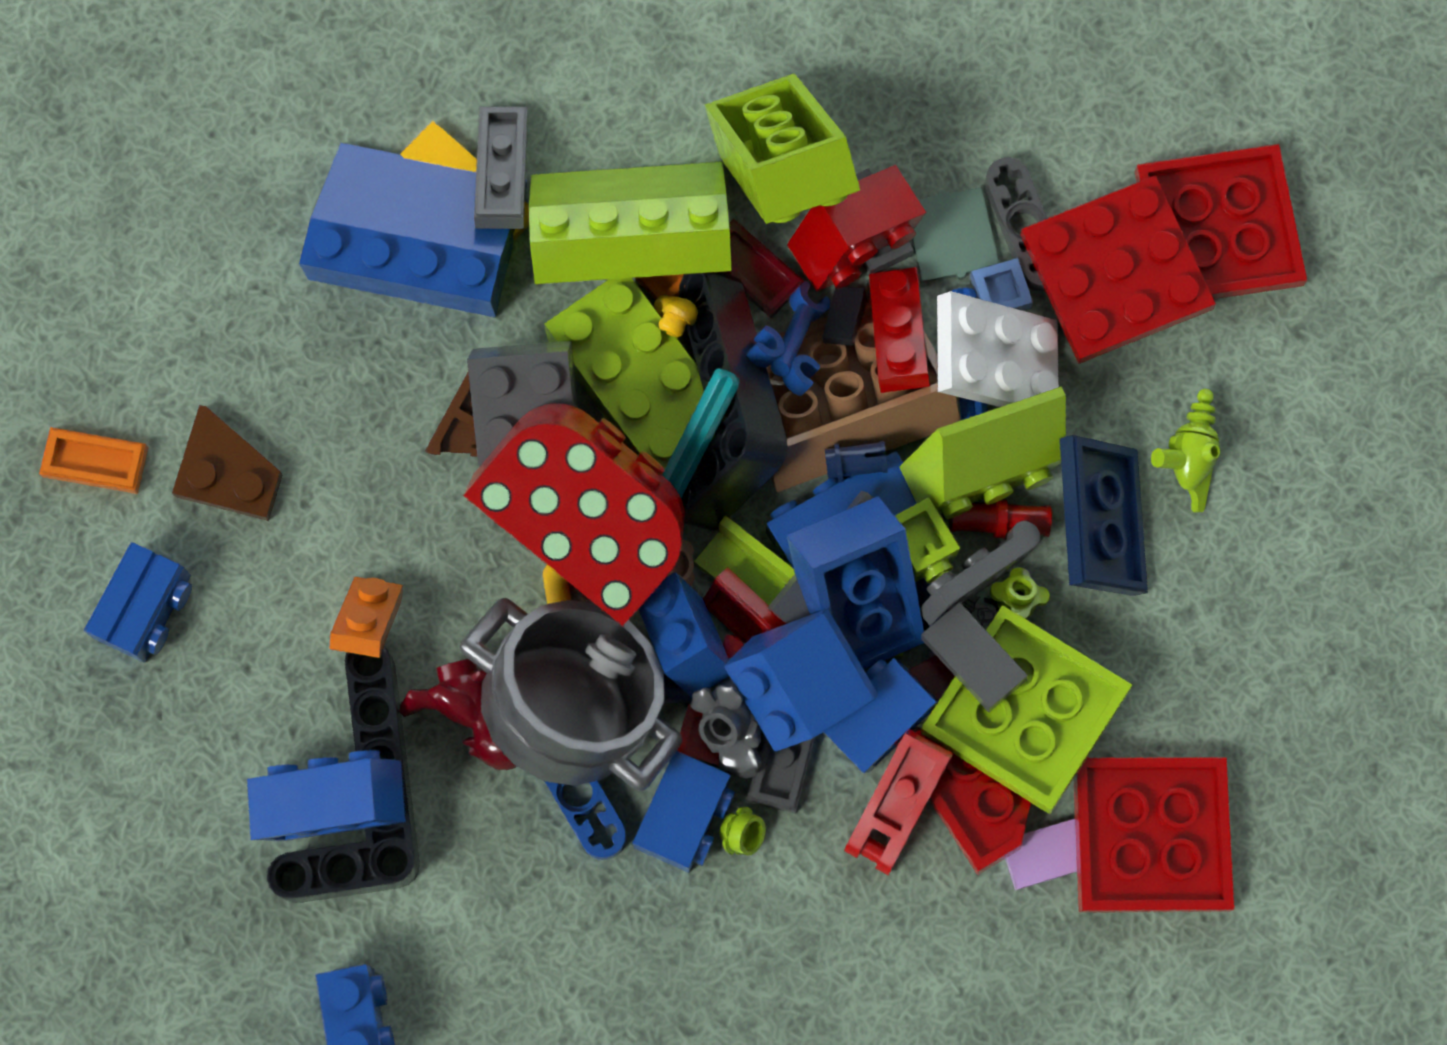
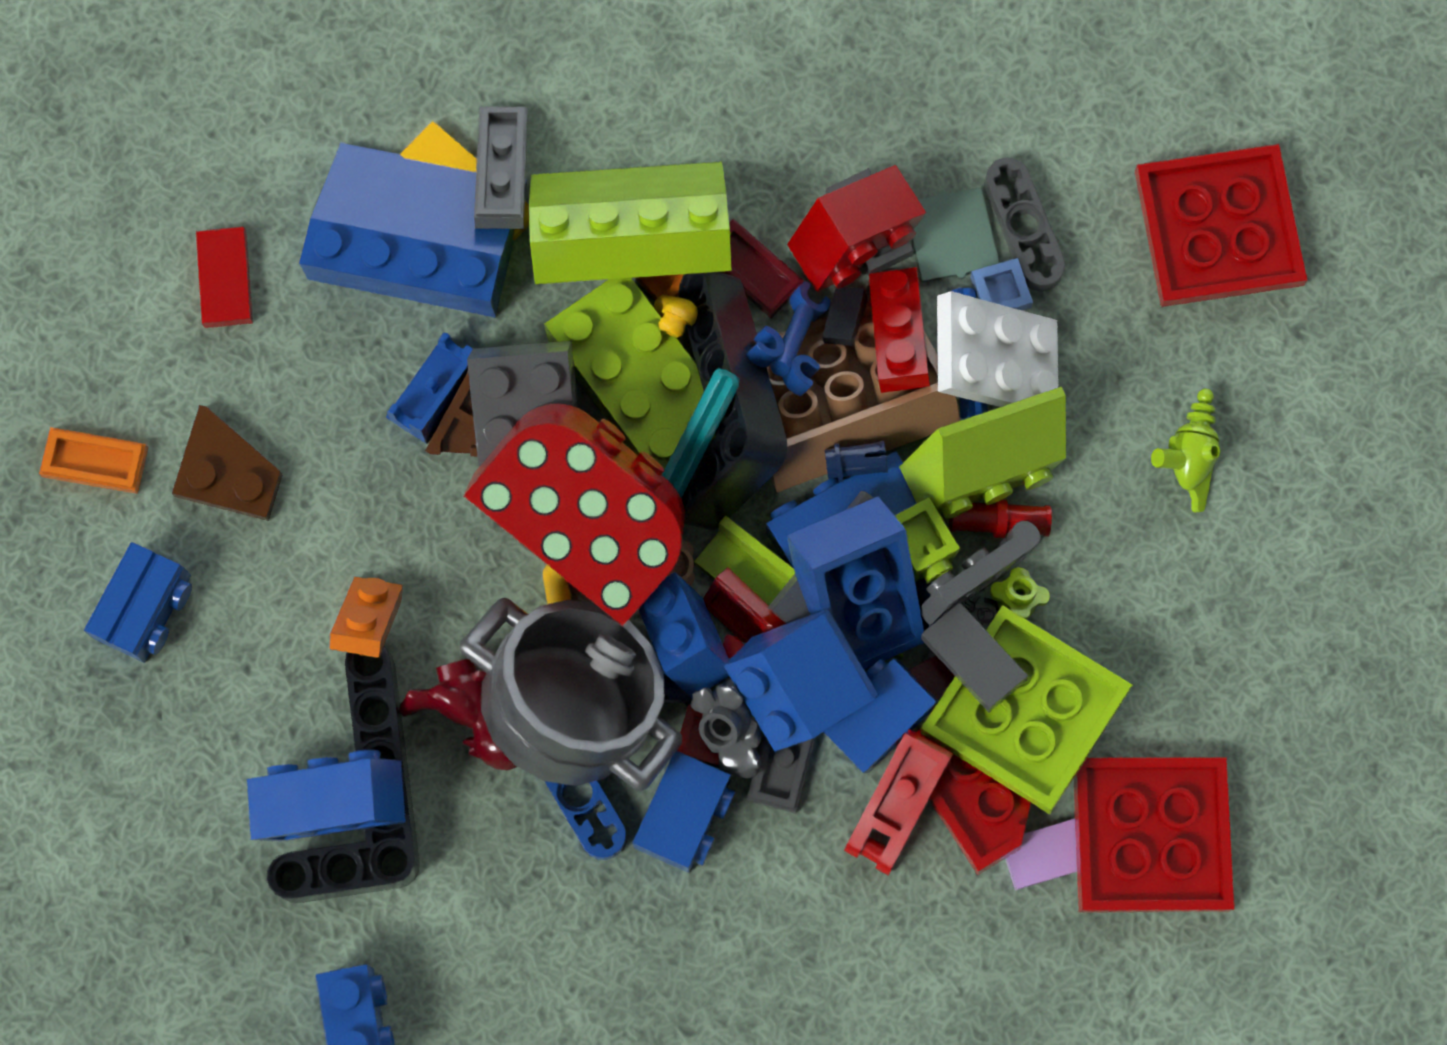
(224, 277): none -> red tile
(431, 390): none -> blue hinge
(742, 832): lime plate -> none
(782, 149): lime brick -> none
(1103, 516): dark blue tile -> none
(1117, 269): red plate -> none

